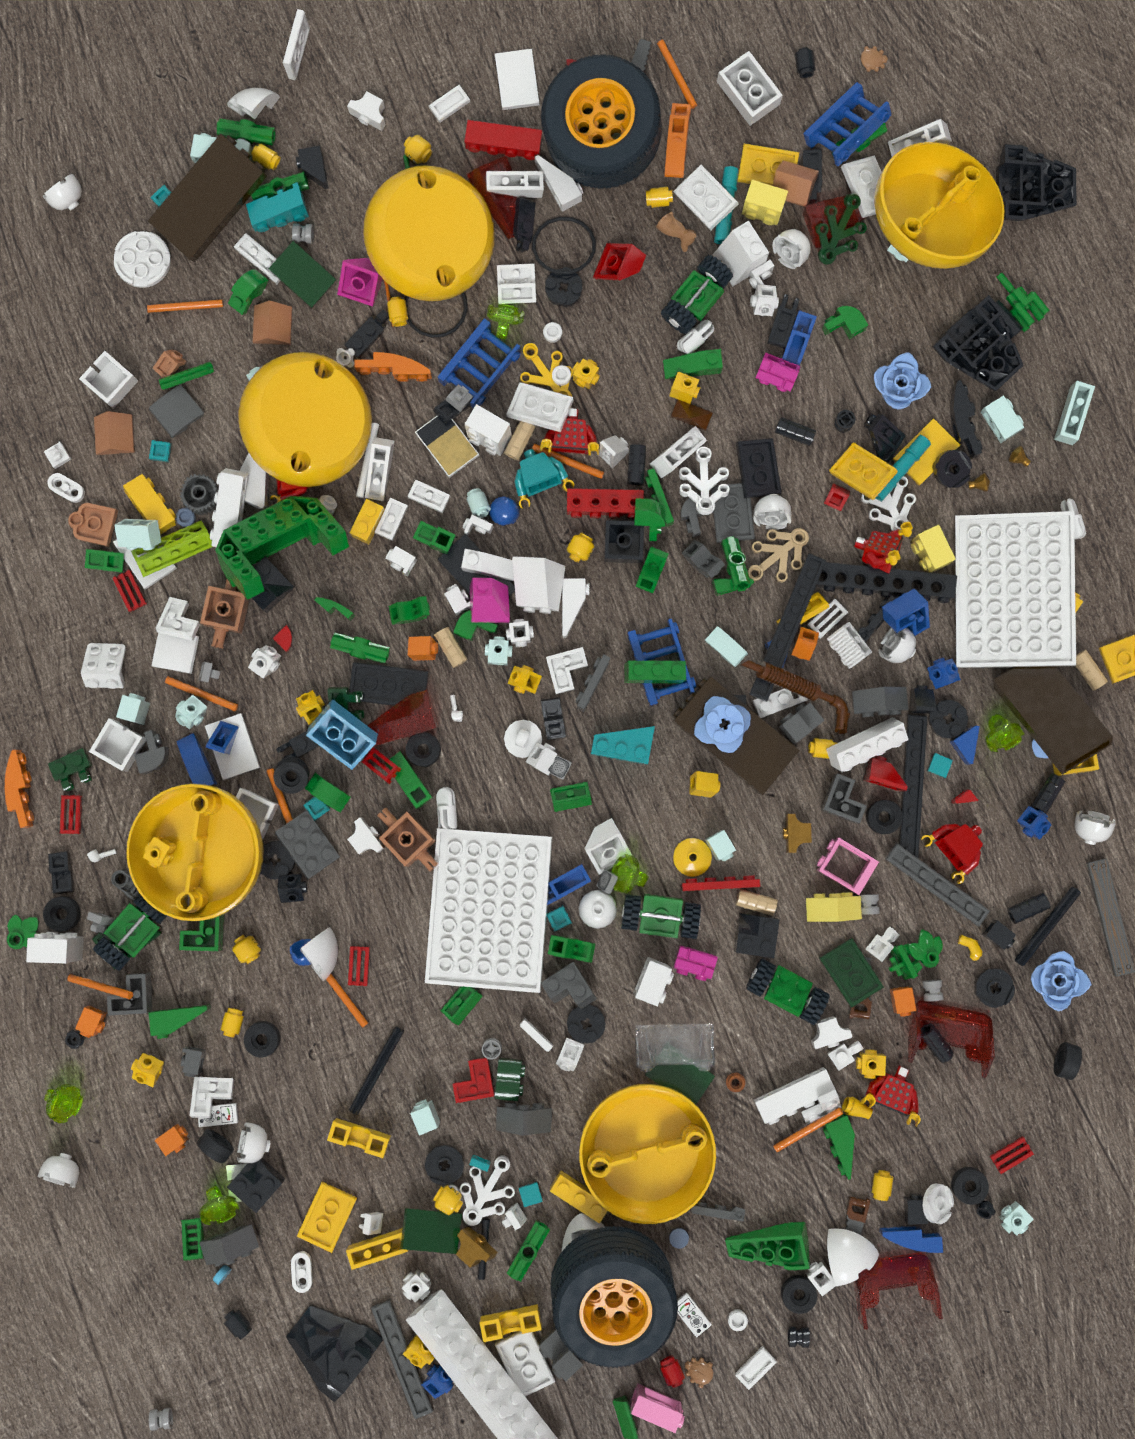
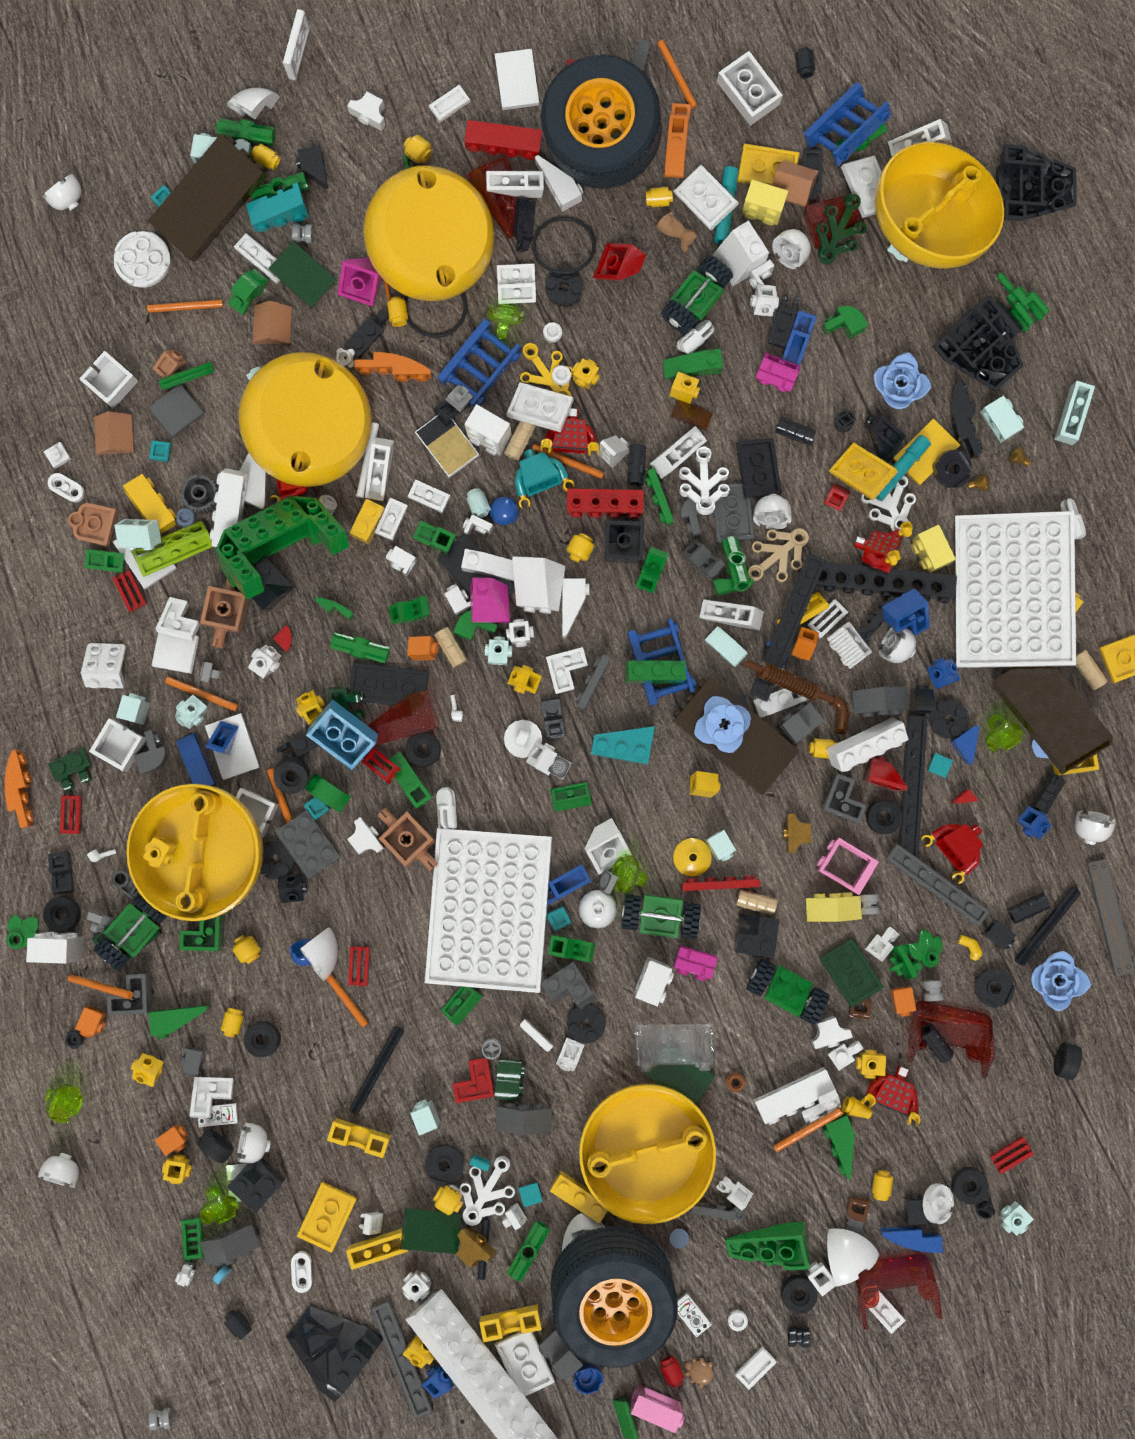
(170, 1171): none -> yellow brick
(186, 1275): none -> white plate
(588, 1379): none -> blue hair
(651, 514): green brick -> none
(732, 614): none -> white slope
(738, 1194): none -> white plate
(873, 59): medium nougat piece -> none
(887, 1314): none -> white plate

